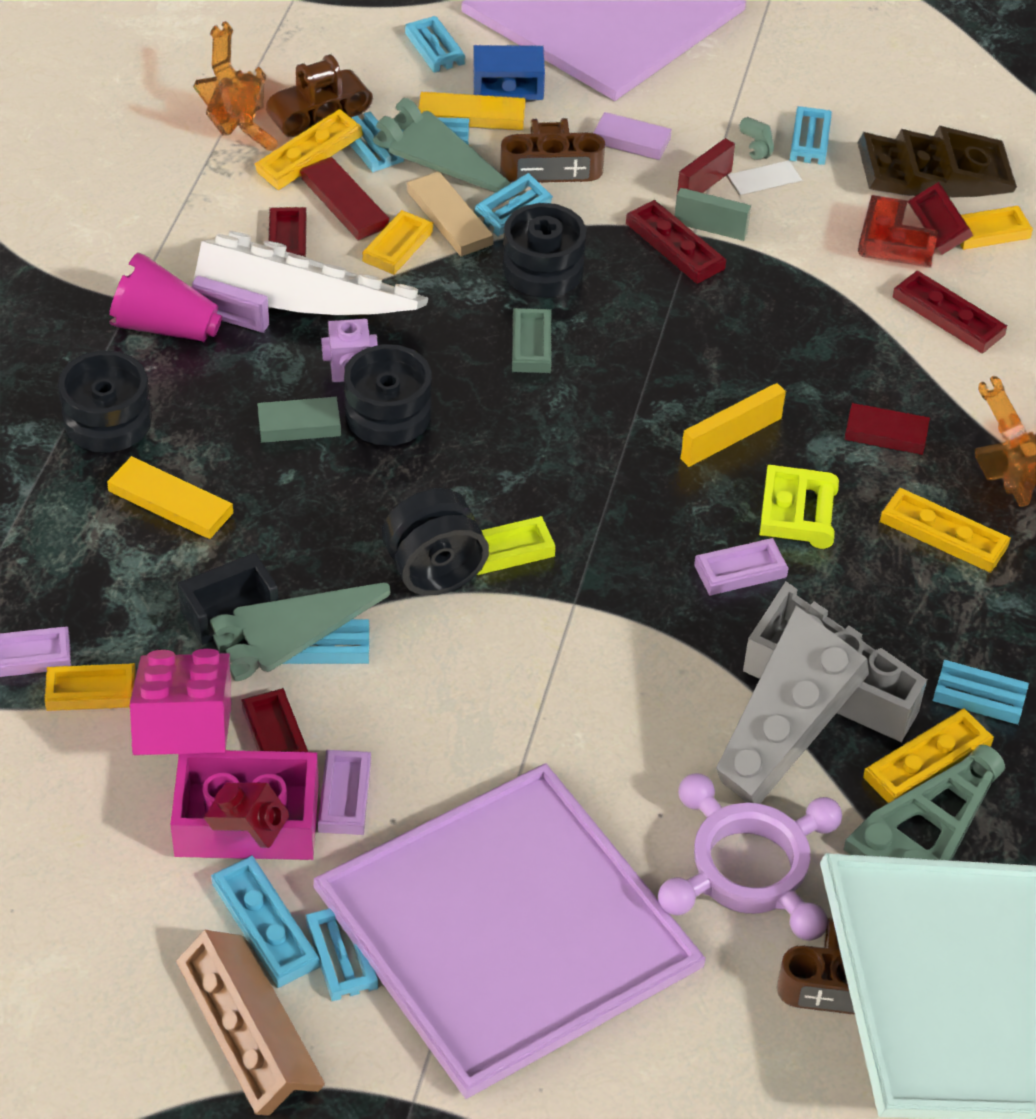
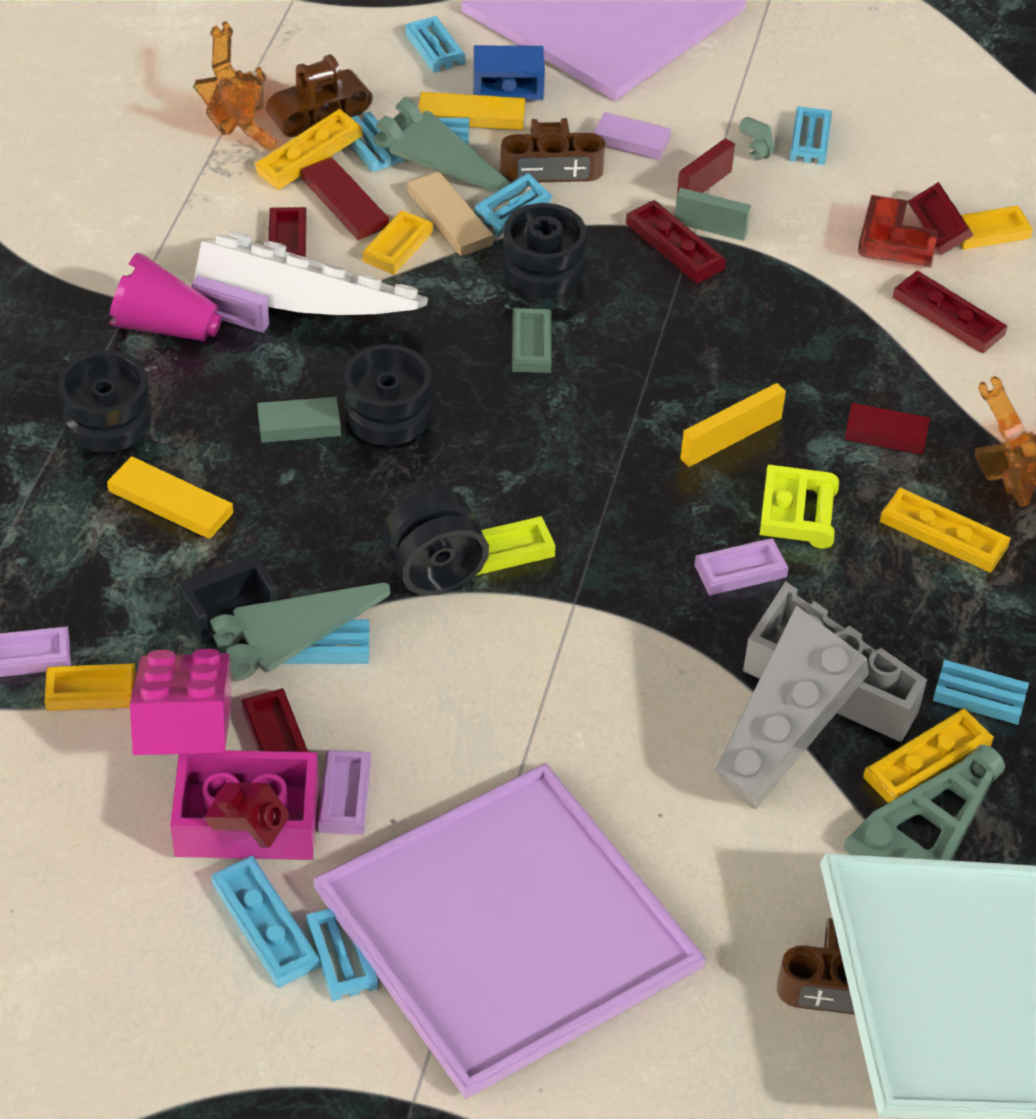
(248, 1020): medium nougat panel -> none
(345, 341): lavender brick -> none
(679, 895): lavender piece -> none
(764, 177): white sticker -> none
(955, 158): dark brown slope -> none

